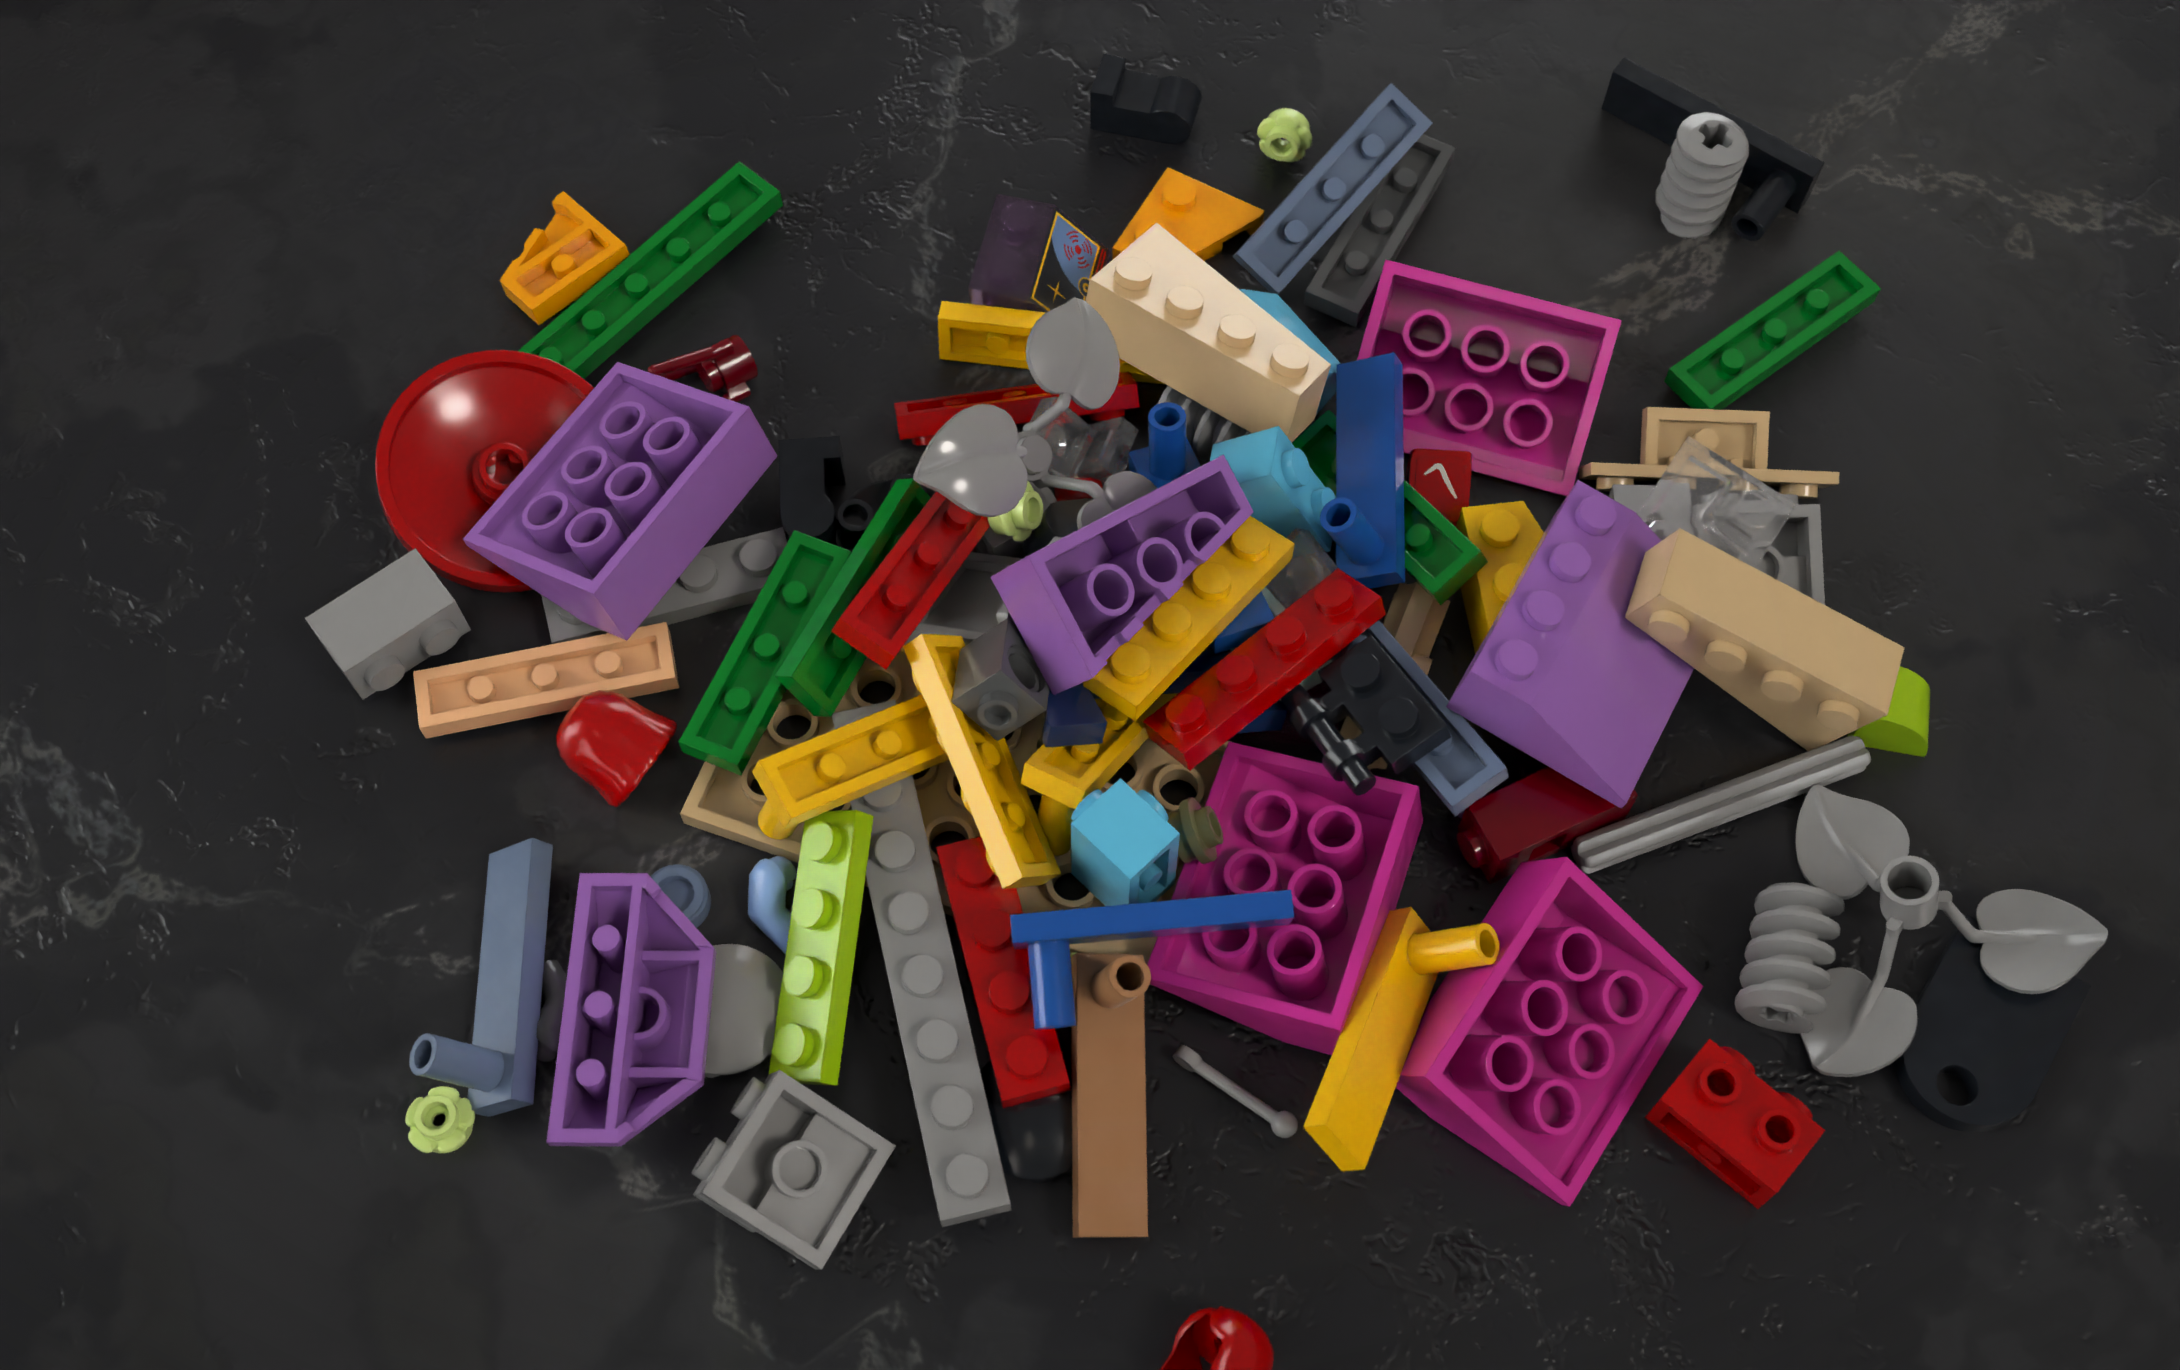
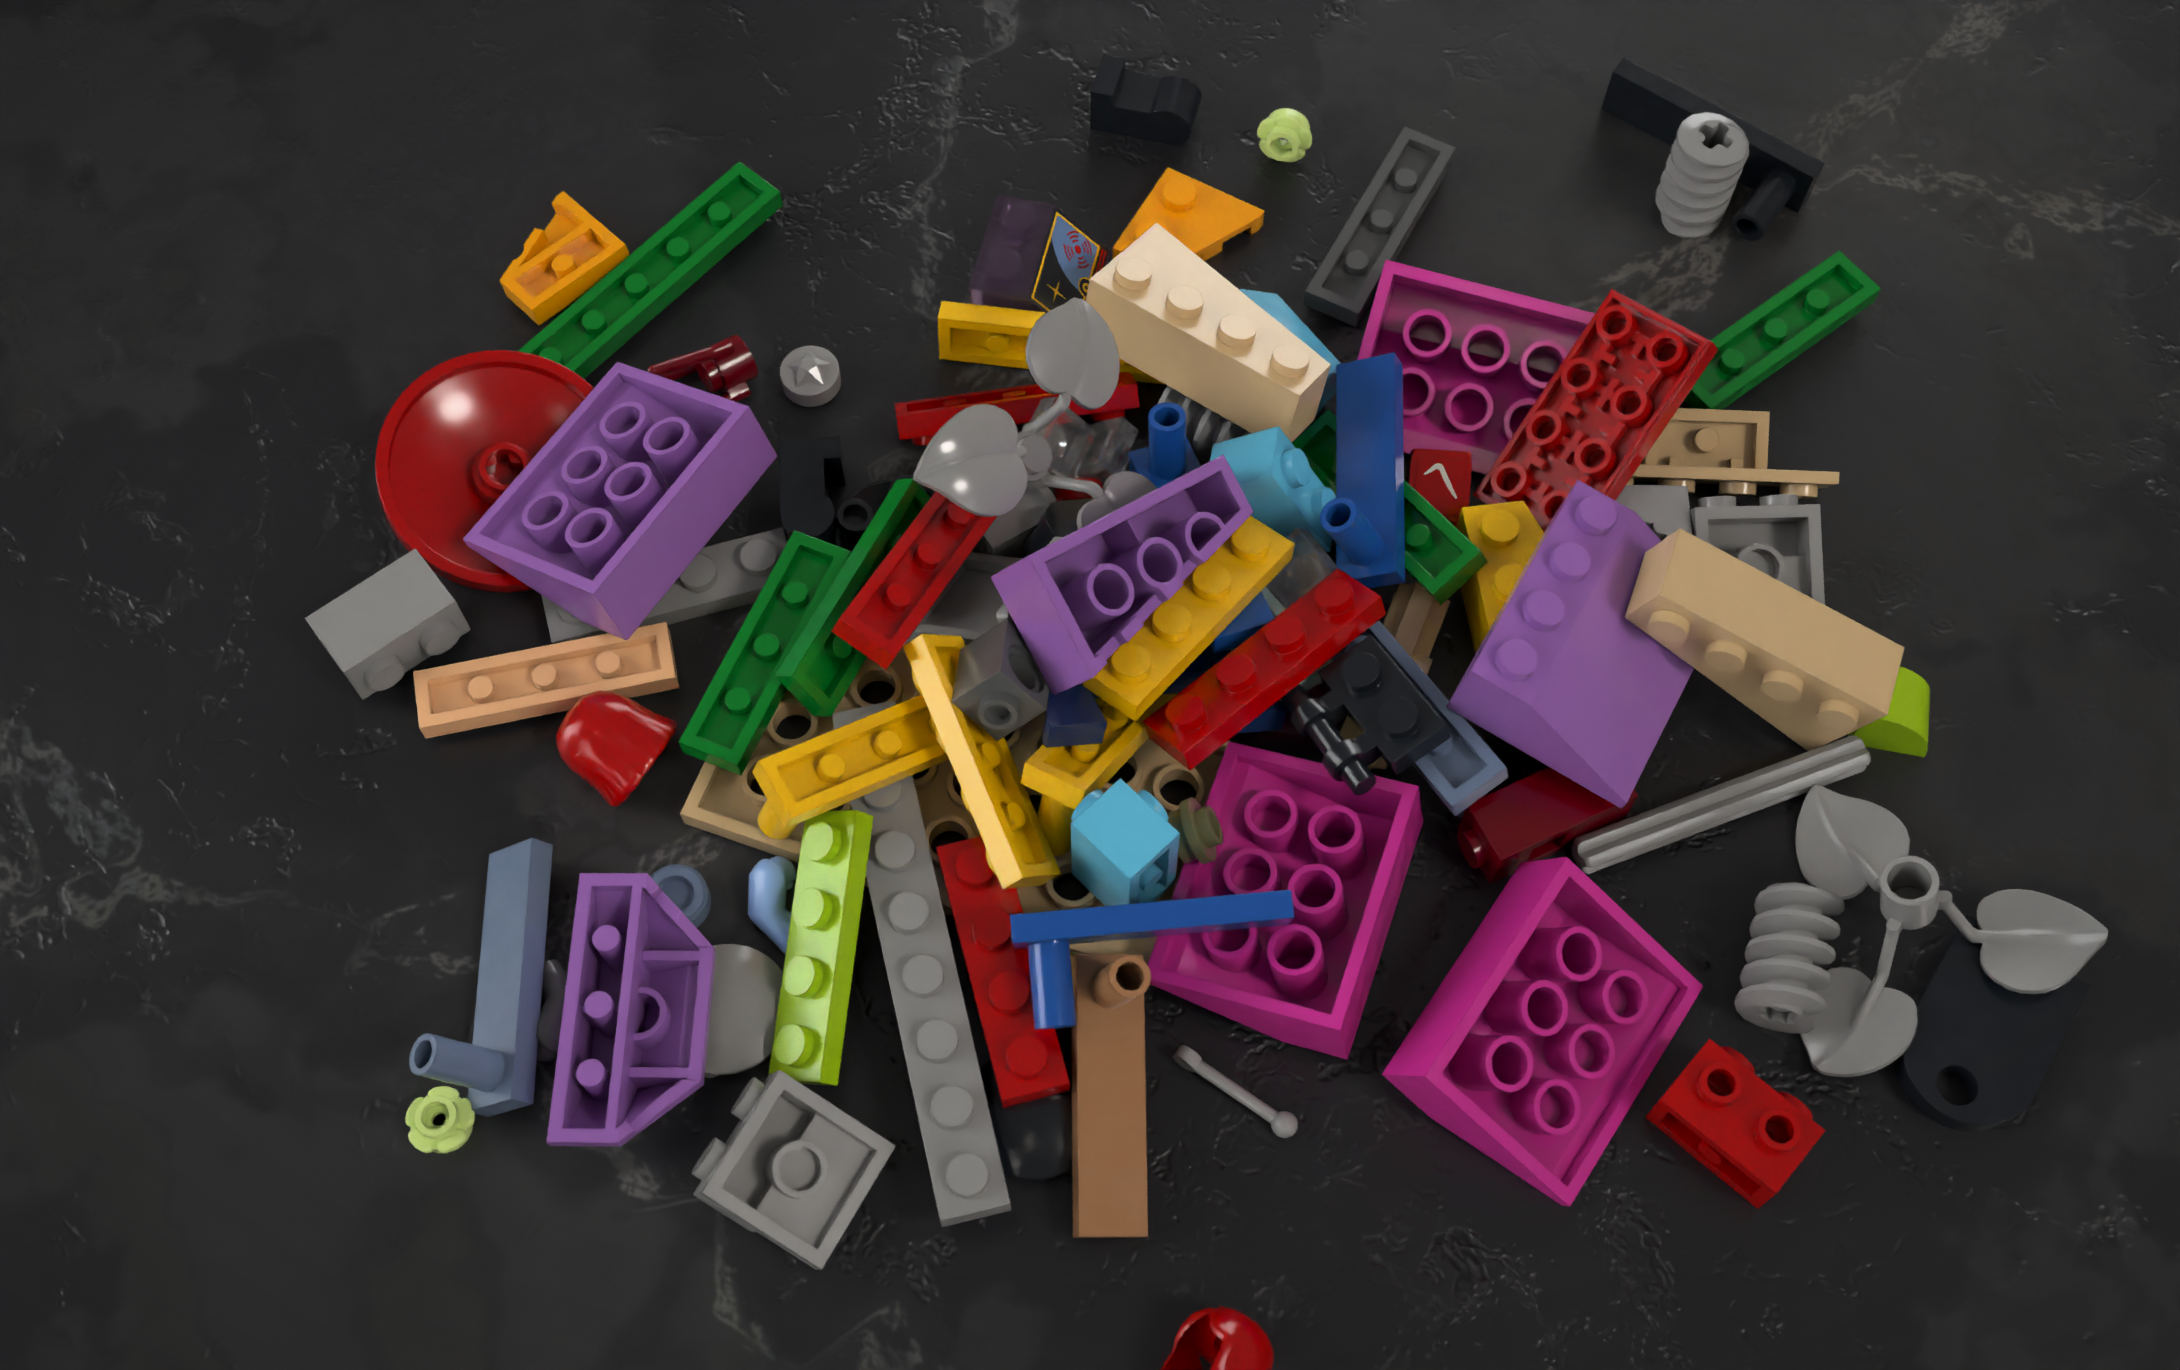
(810, 376): none -> light grey tile
(1022, 518): yellowish green plate -> none
(1332, 189): sand blue piece -> none
(1382, 1029): yellow piece -> none
(1599, 409): none -> red tile
(1716, 504): clear plate -> none

